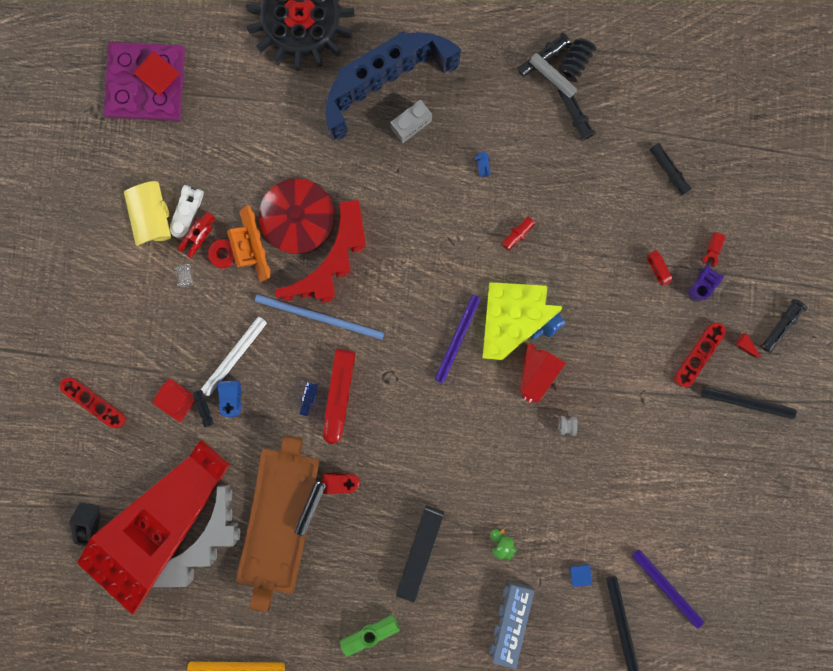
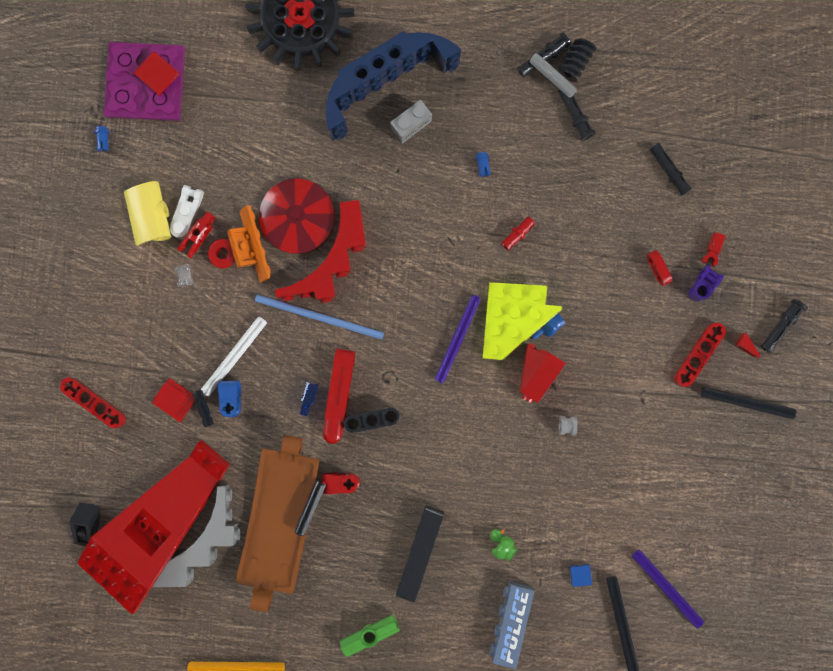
(102, 138): none -> blue pin
(363, 424): none -> black beam

